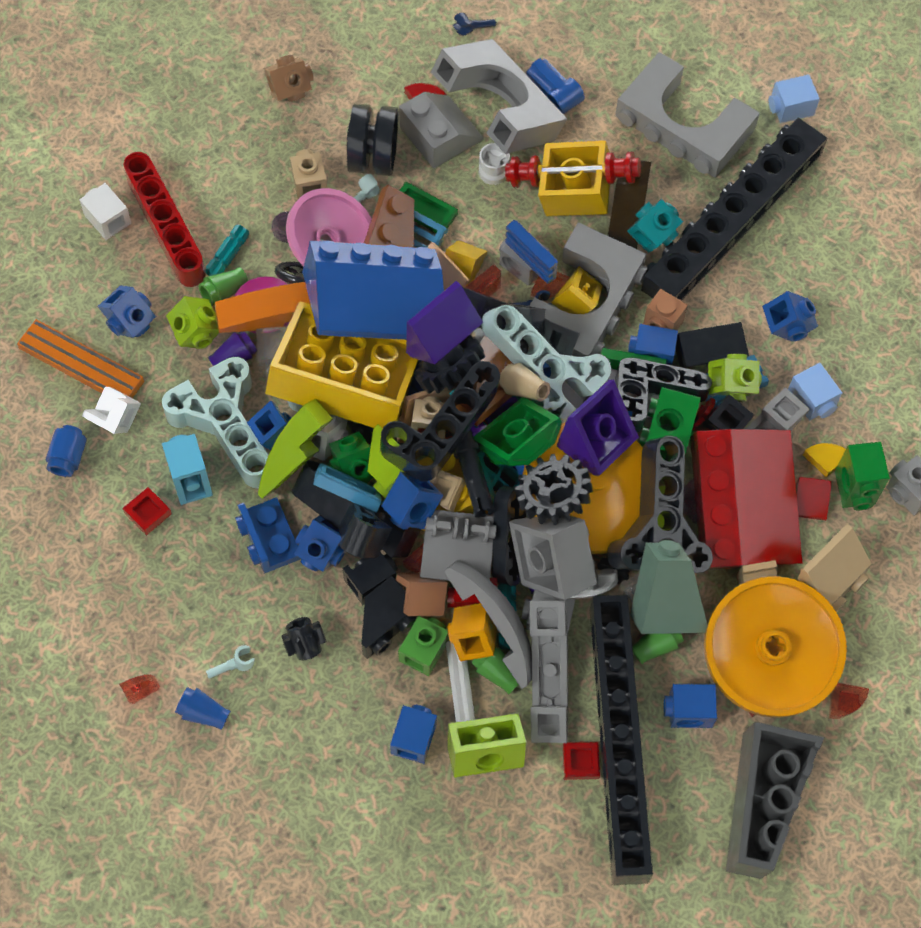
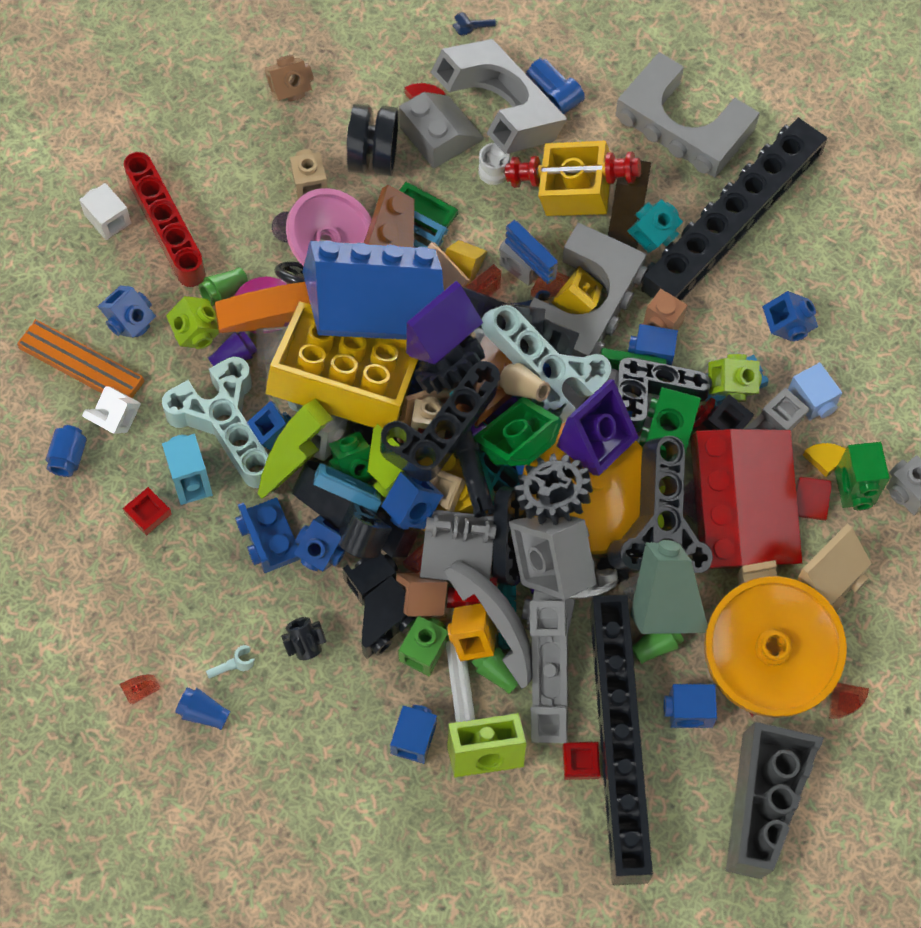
(227, 250): teal axle -> none
(369, 188): light aqua hand -> none
(710, 344): black hinge -> none
(794, 99): light blue brick -> none

